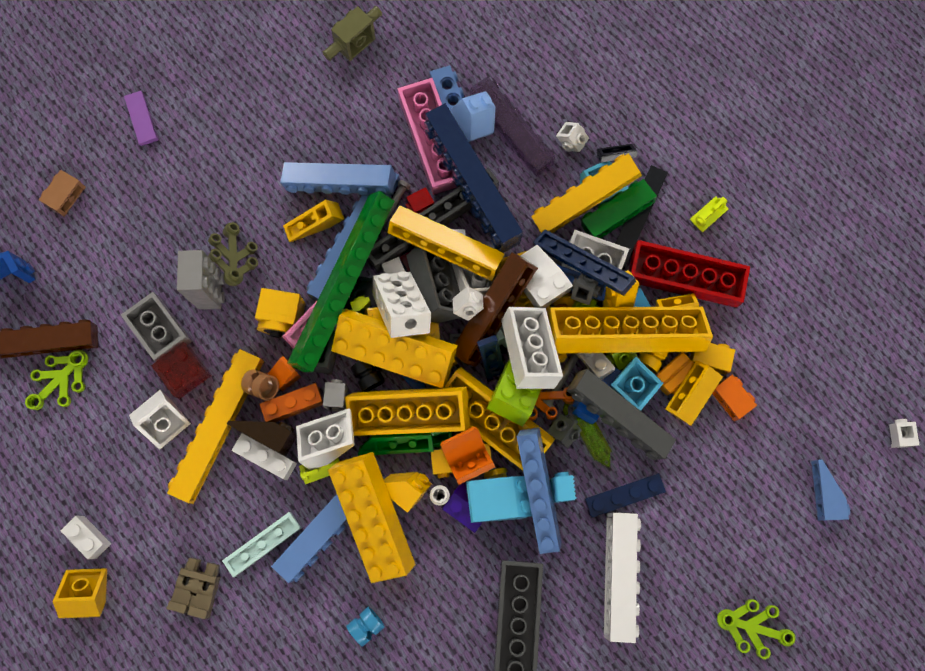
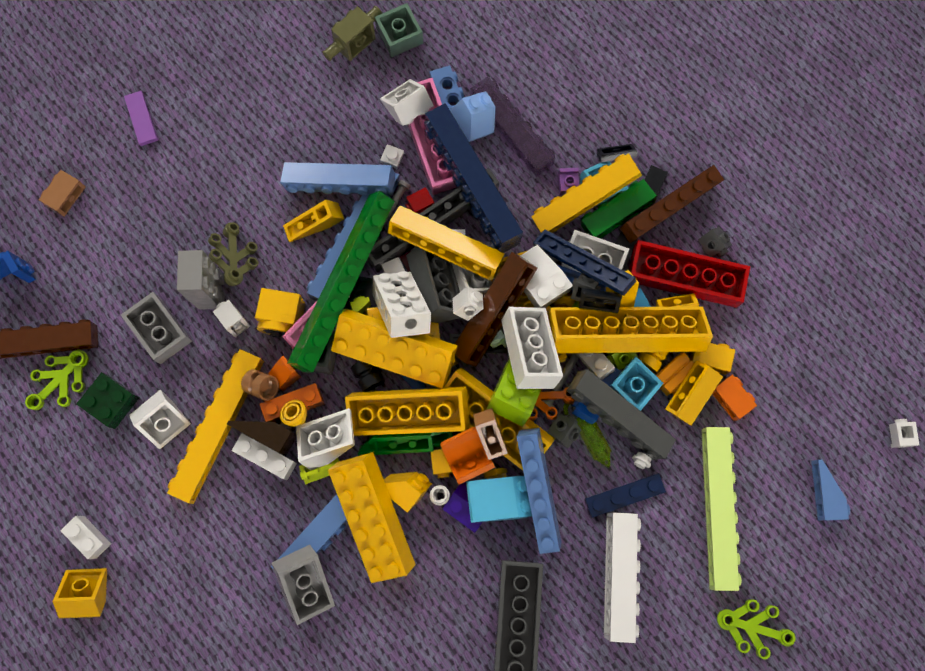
(107, 400): none -> dark green brick
(181, 370): clear red brick -> none
(183, 598): dark tan hips -> none
(231, 318): none -> white brick
(261, 544): light aqua plate -> none
(293, 413): none -> yellow brick
(303, 584): none -> light grey brick
(335, 395): light grey brick -> none
(365, 626): dark azure wheel -> none
(392, 156): none -> white plate
(399, 30): none -> sand green brick
(407, 102): none -> white slope
(490, 434): none -> medium nougat brick
(491, 357): dark blue plate -> none
(563, 487): medium azure brick -> none
(567, 175): none -> medium lavender brick
(572, 137): white brick -> none
(600, 298): none -> black tile
(642, 460): none -> white plate
(671, 204): none -> reddish brown brick
(709, 213): neon yellow hinge -> none
(715, 243): none -> dark grey brick
(720, 509): none -> yellowish green brick

